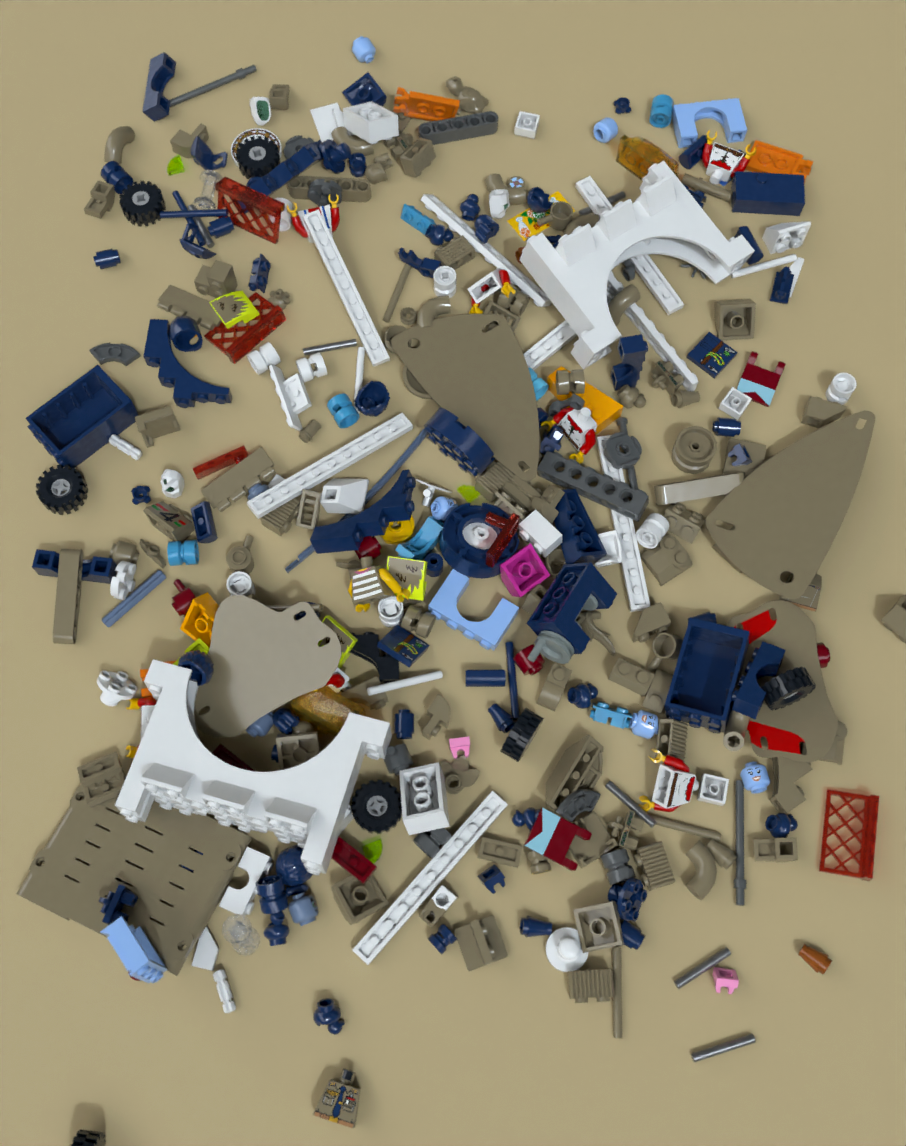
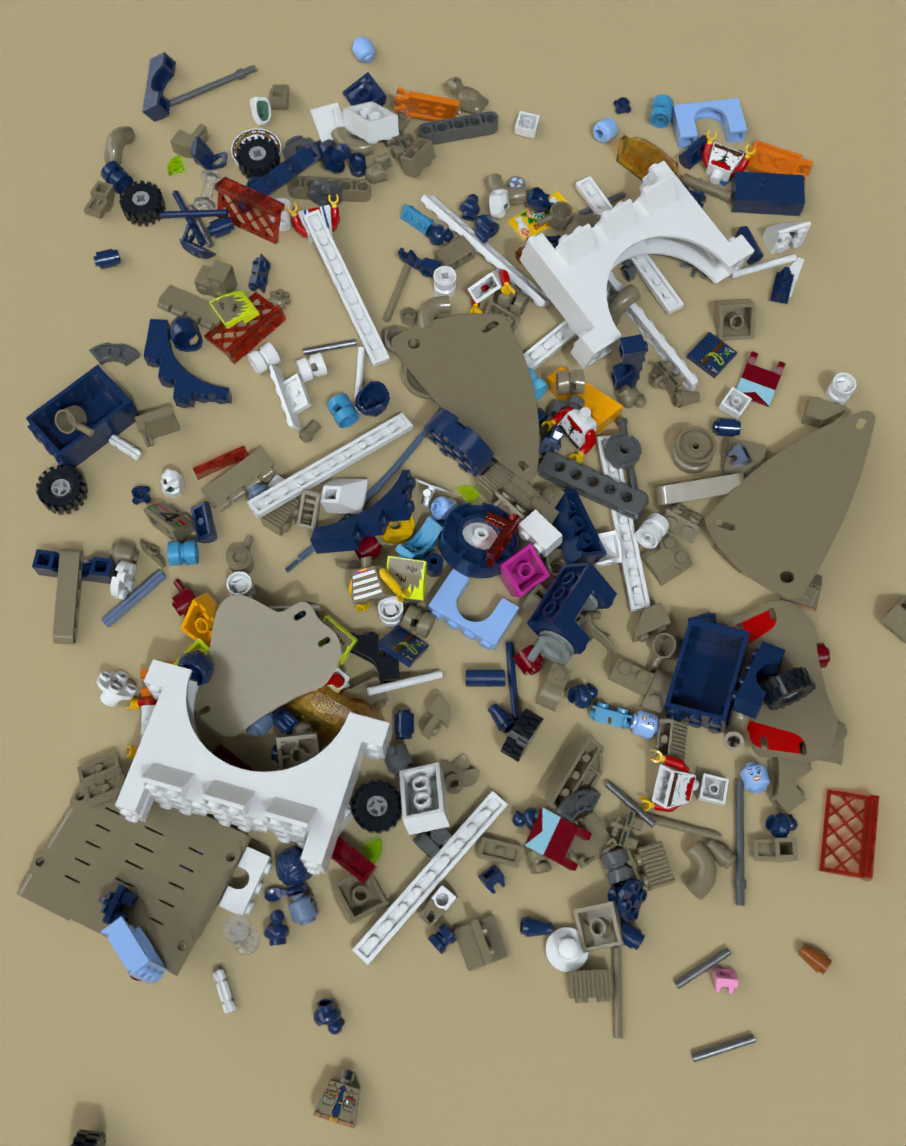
(72, 419): none -> dark tan piece
(206, 951): white tile -> none
(271, 893): dark blue wheel -> none
(458, 744): bright pink tile -> none

